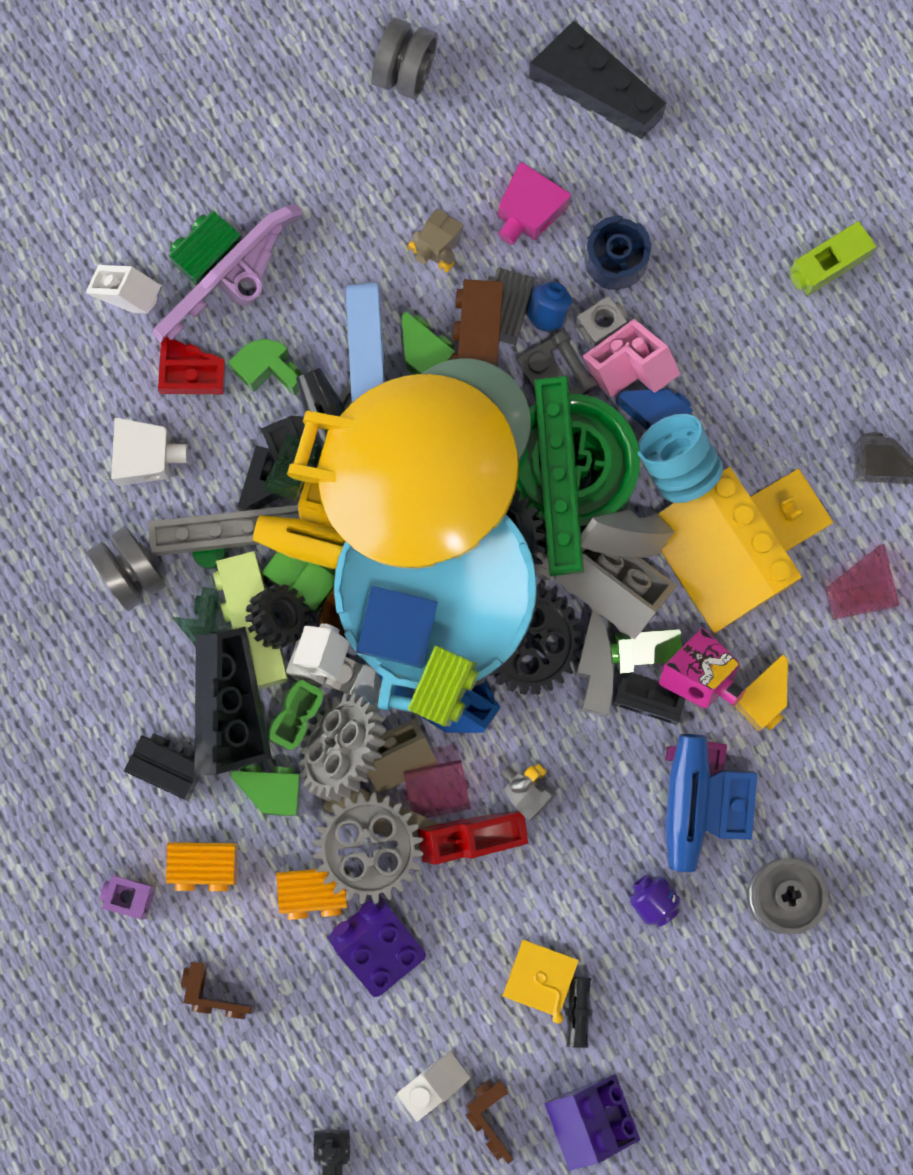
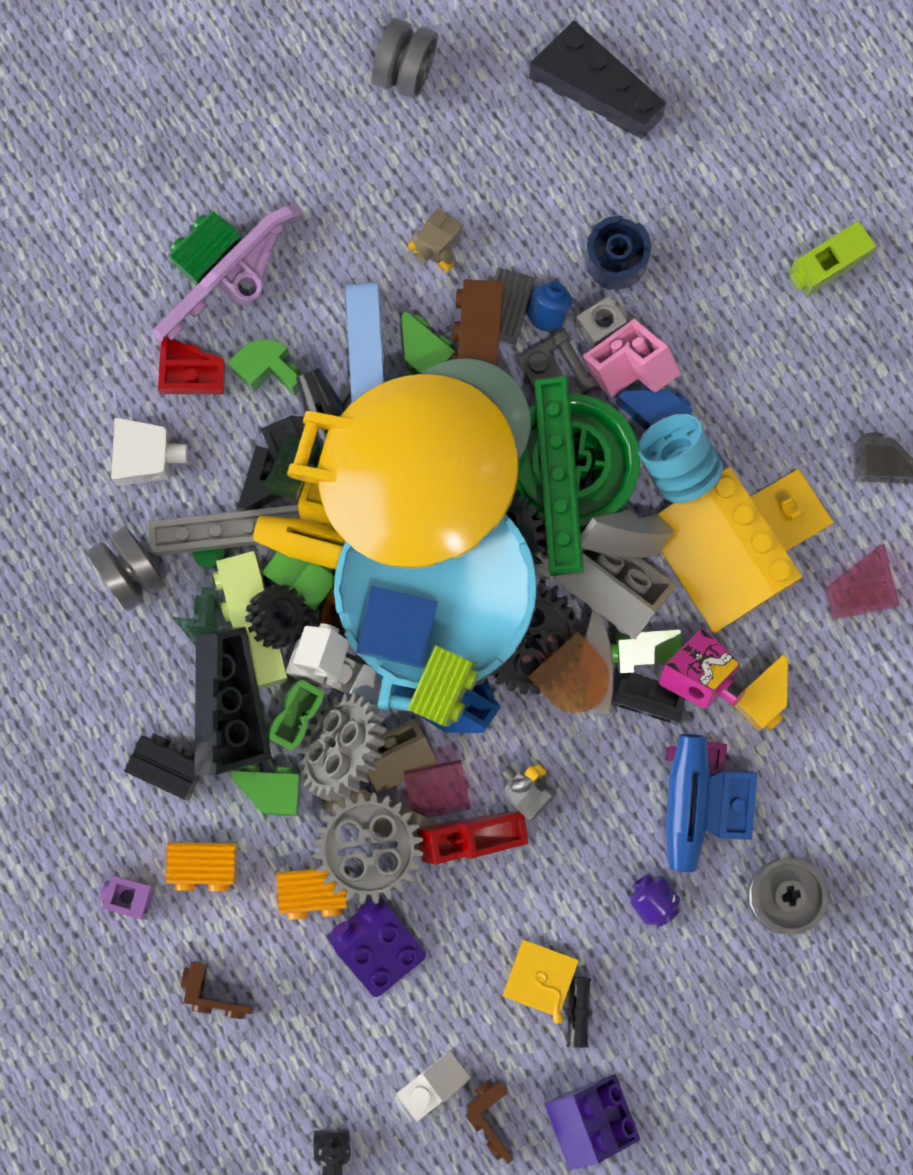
(124, 288): white slope -> none
(530, 204): dark pink torso -> none
(573, 677): none -> clear orange tile

